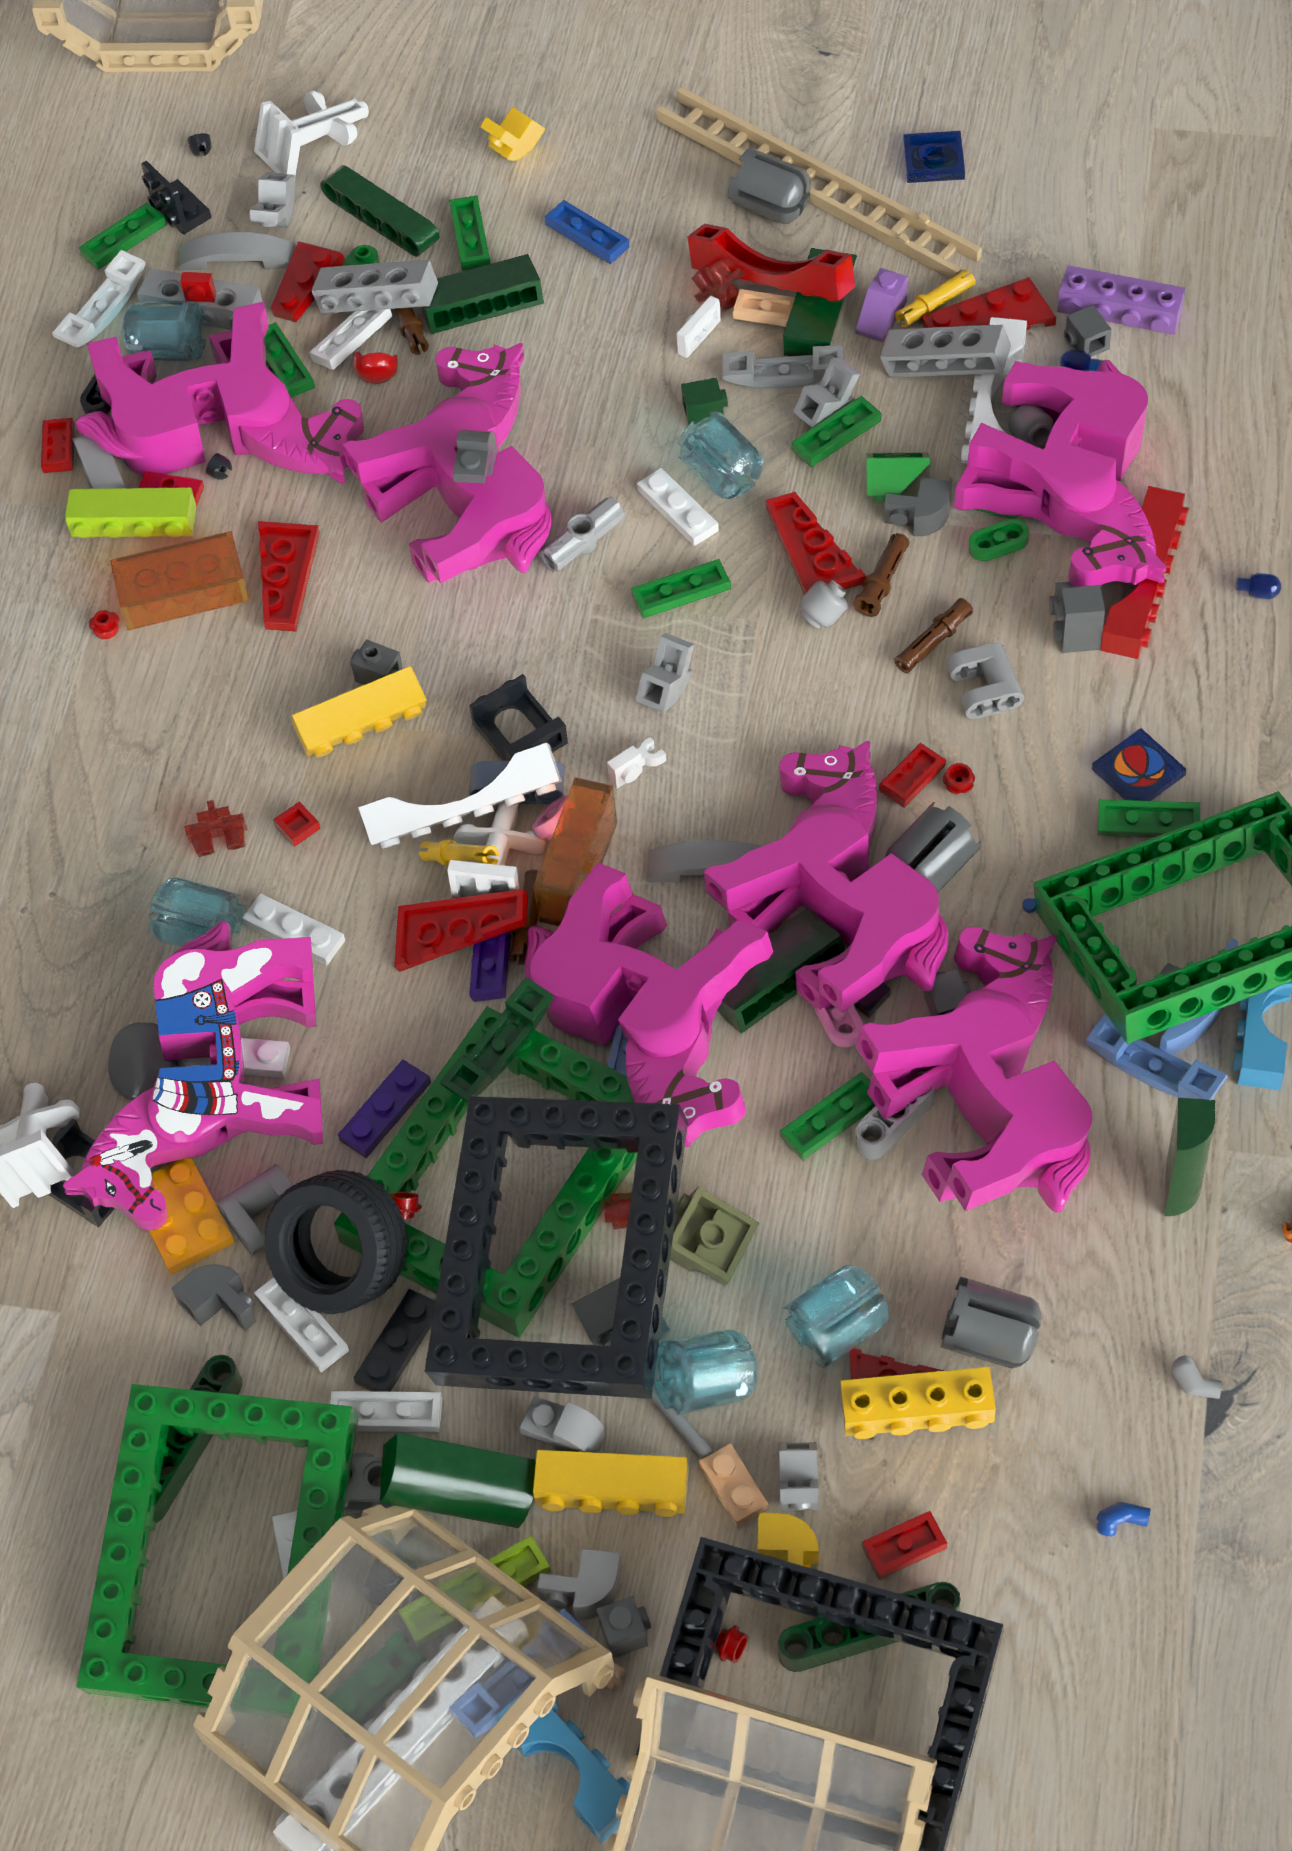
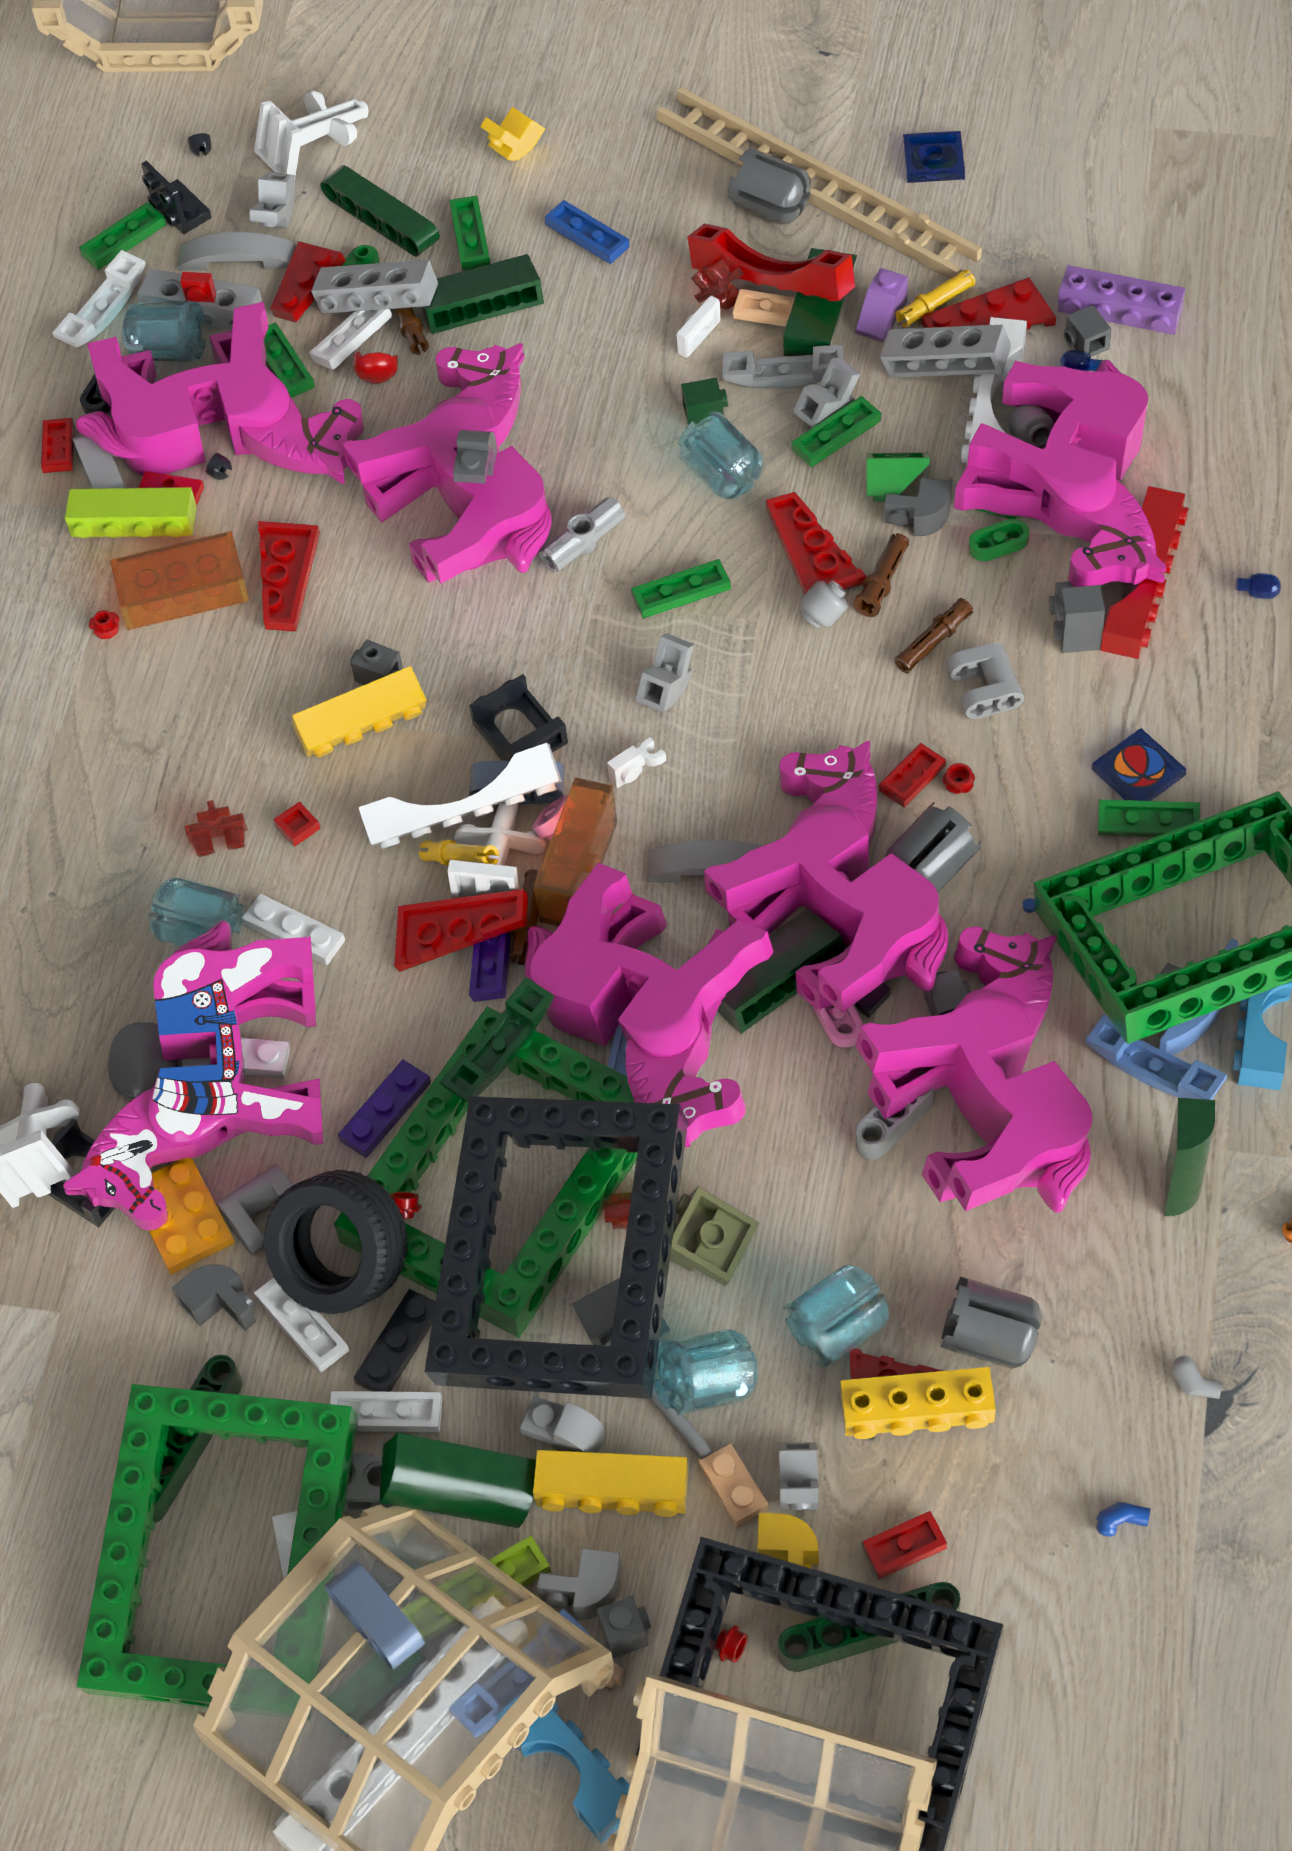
(374, 1614): none -> sand blue beam
(677, 507): white plate -> none
(829, 1117): green plate -> none

